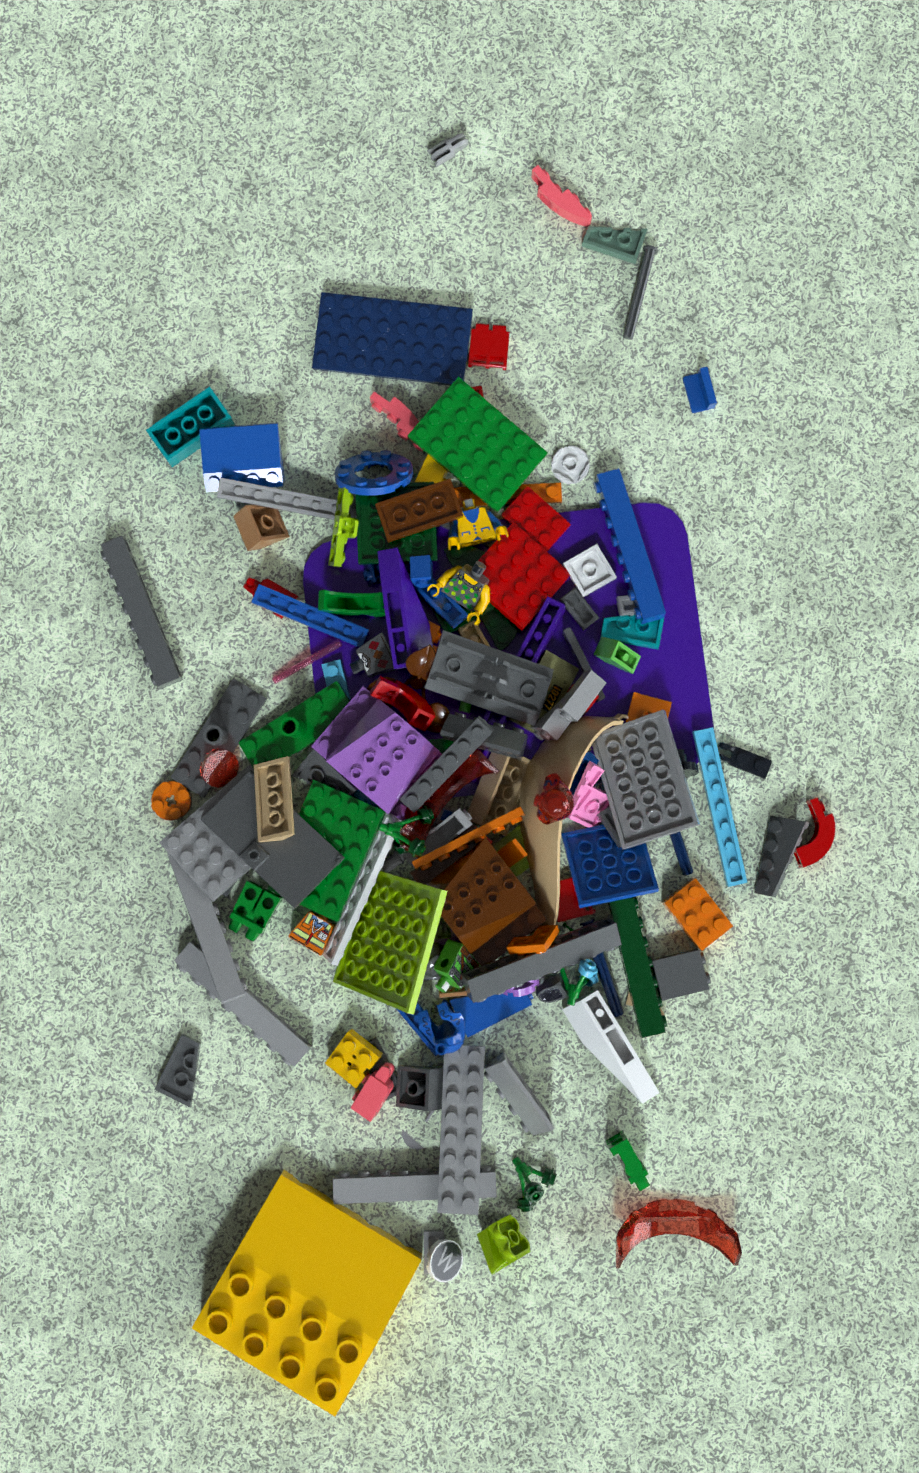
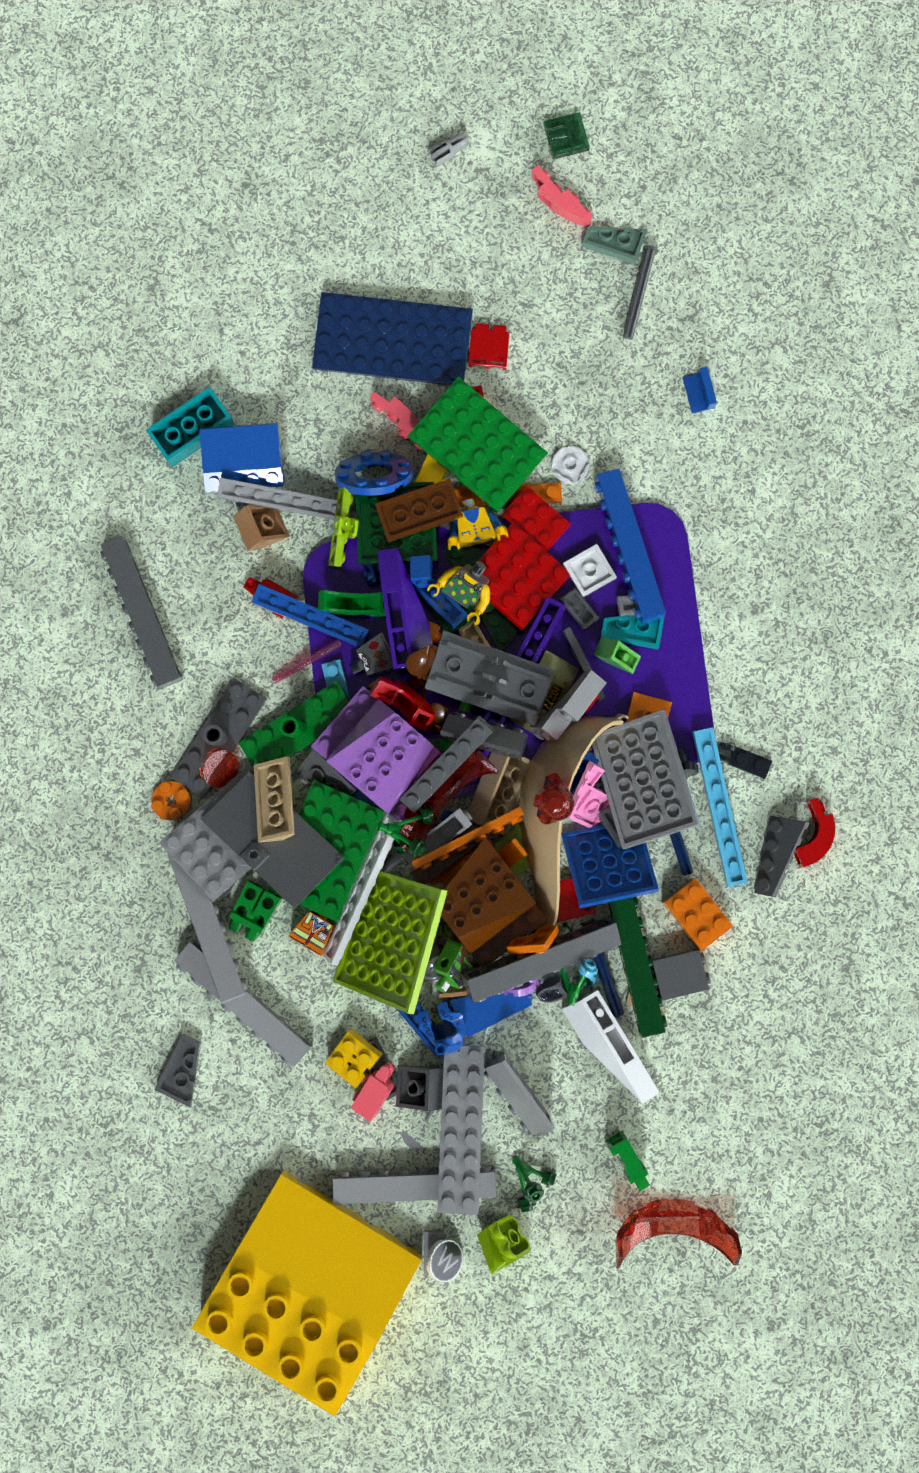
(566, 135): none -> clear green plate

